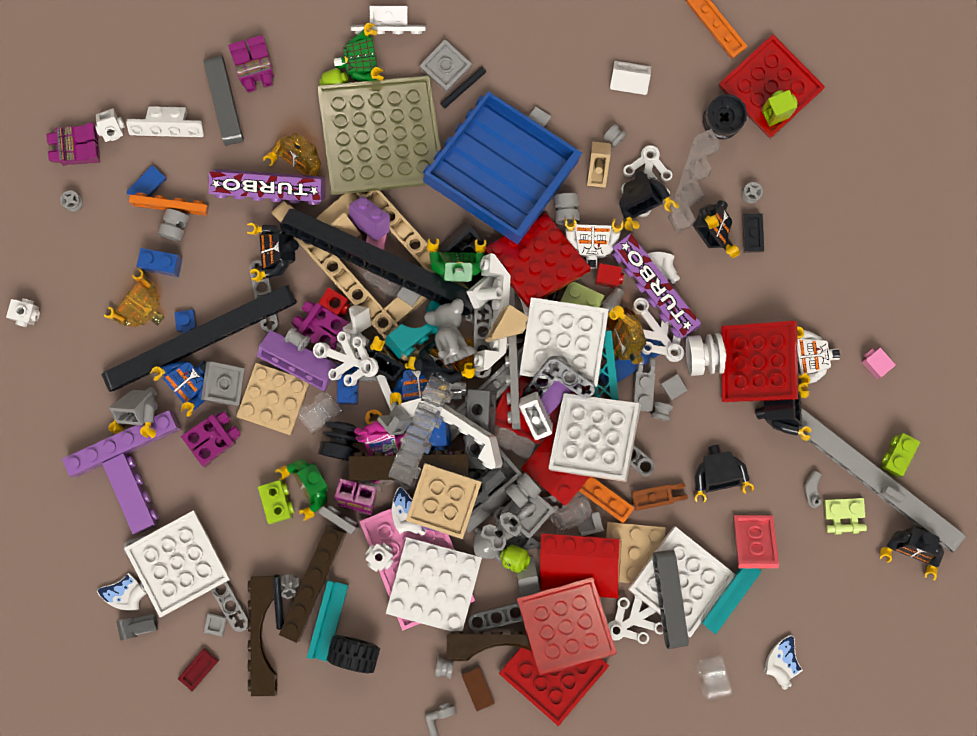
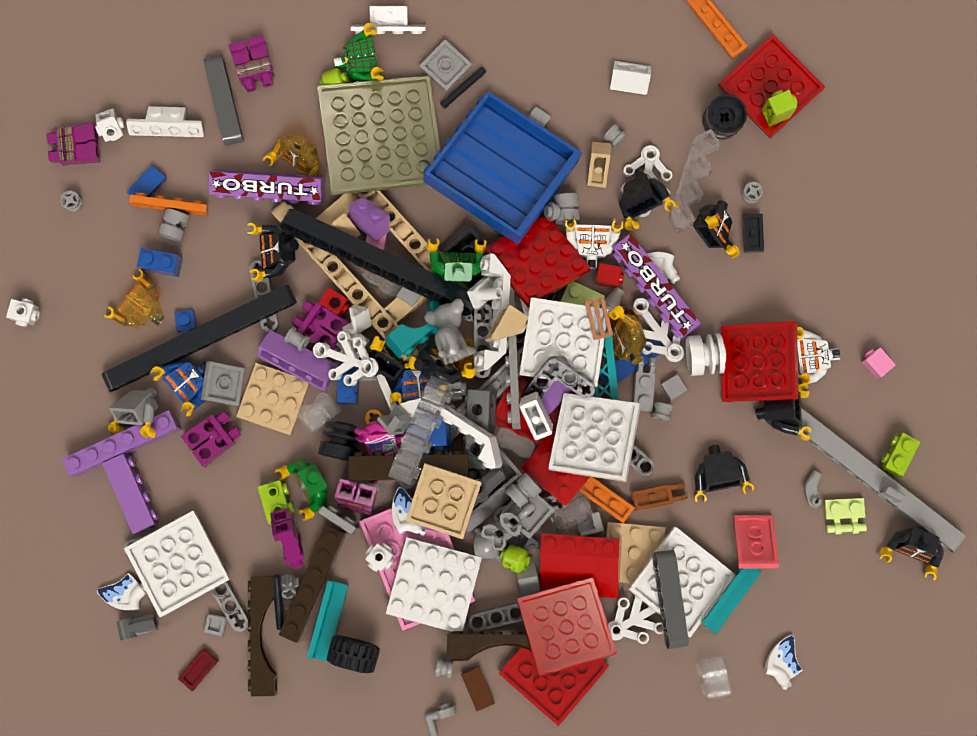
(285, 530): none -> magenta hips
(552, 211): none -> light grey plate
(607, 321): none -> nougat tile

